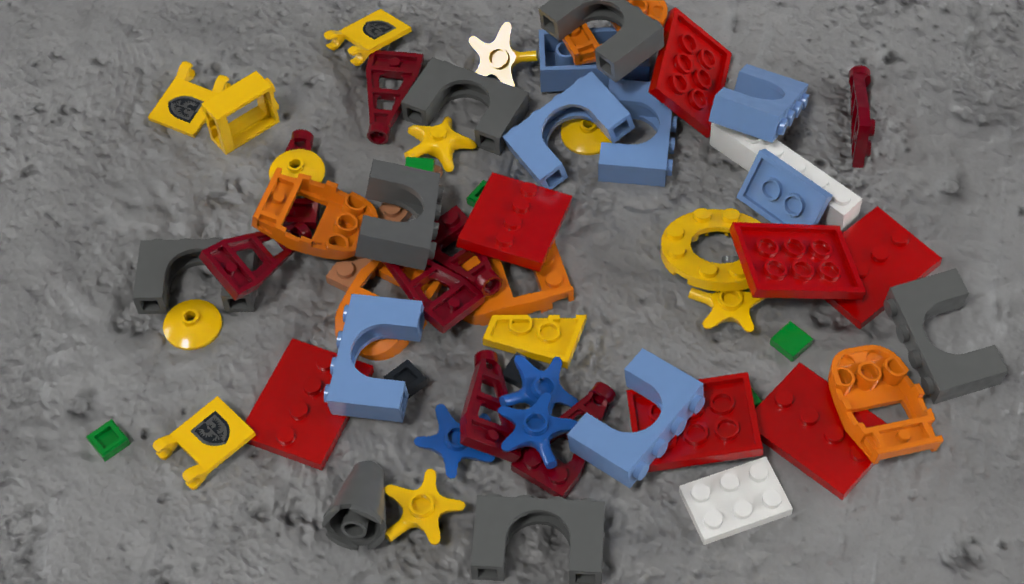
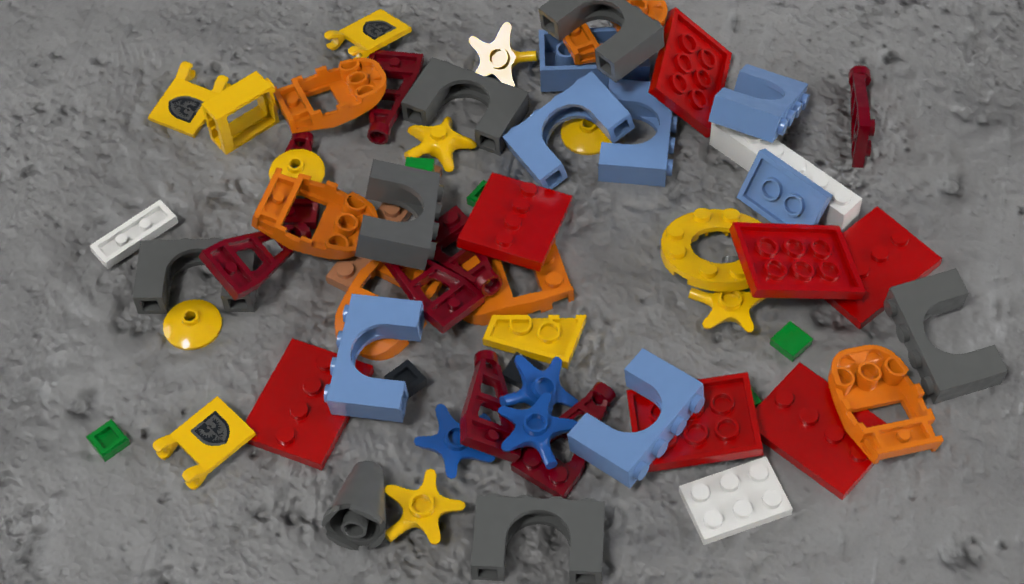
(127, 237): none -> white plate
(355, 85): none -> orange slope

